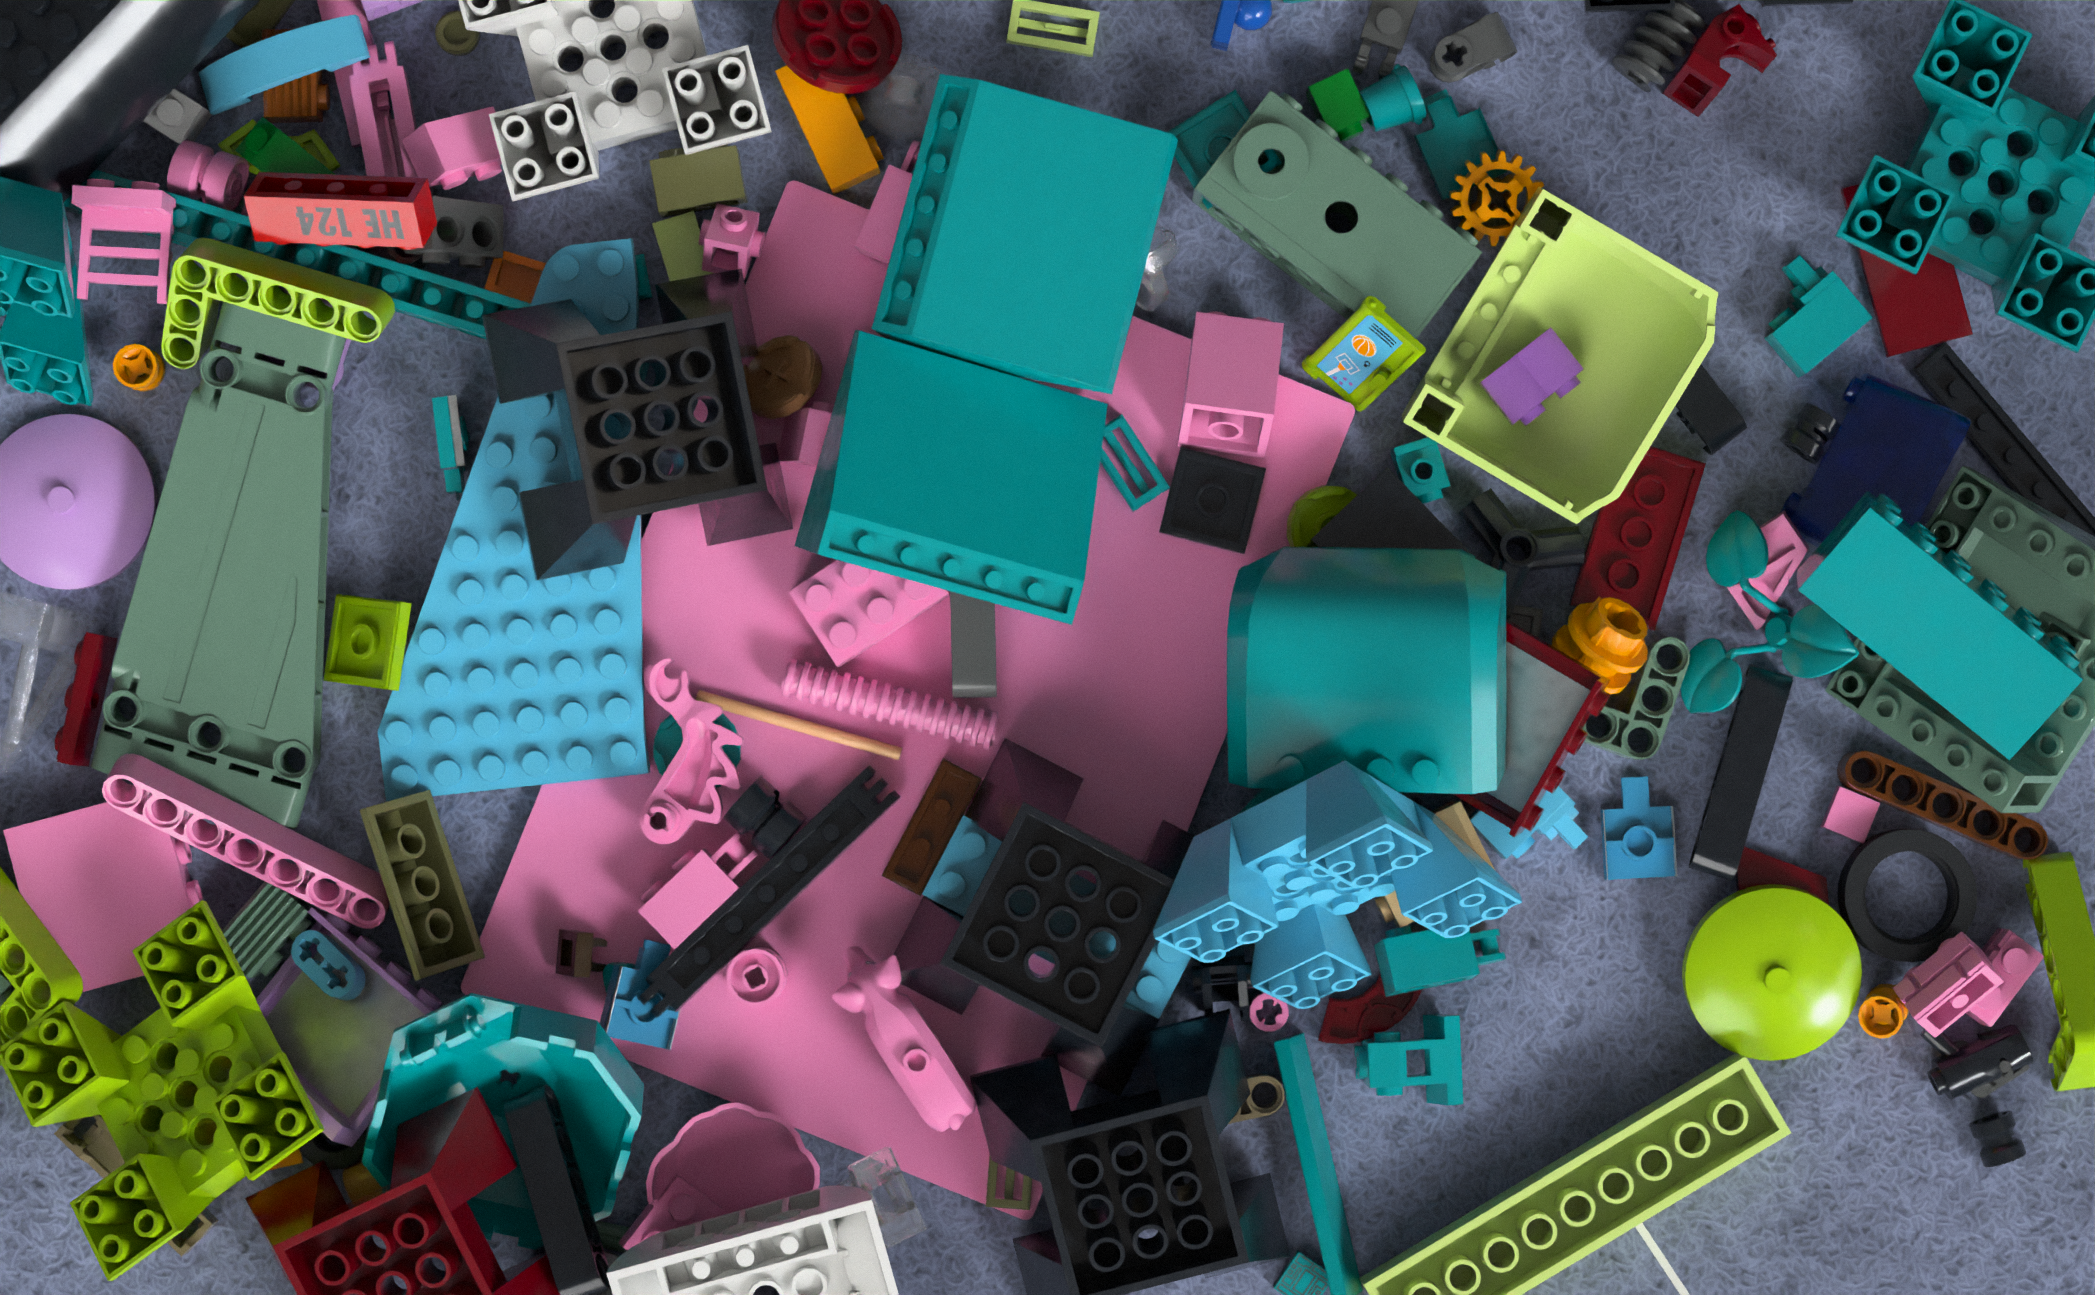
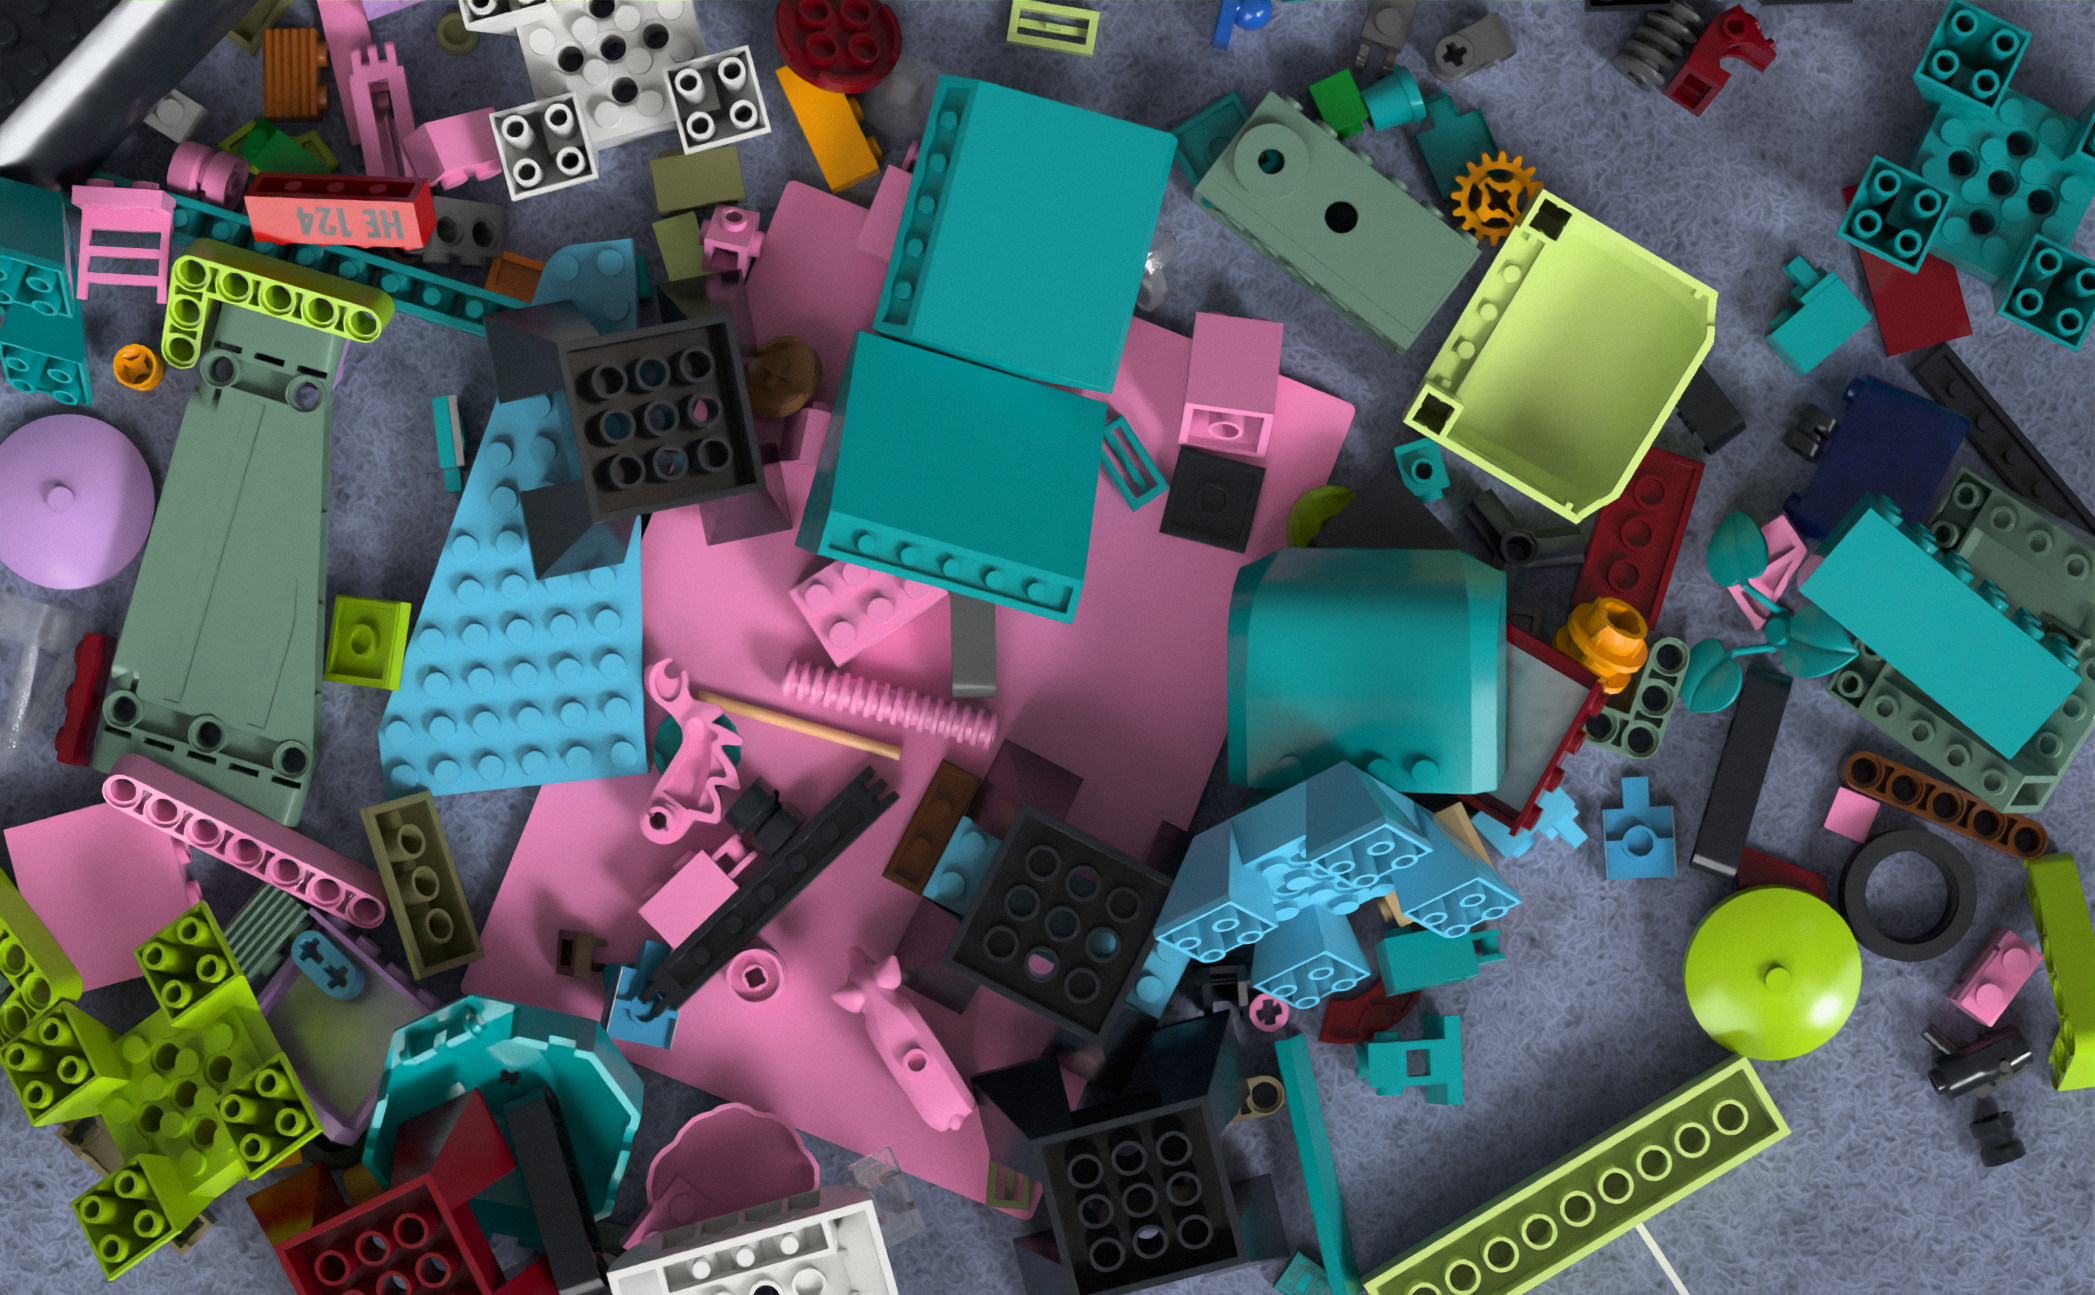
(281, 60): medium azure slope -> none
(1361, 351): door -> none
(1532, 377): medium lavender brick -> none
(1878, 1018): light orange wheel -> none
(1948, 984): bright pink brick -> none

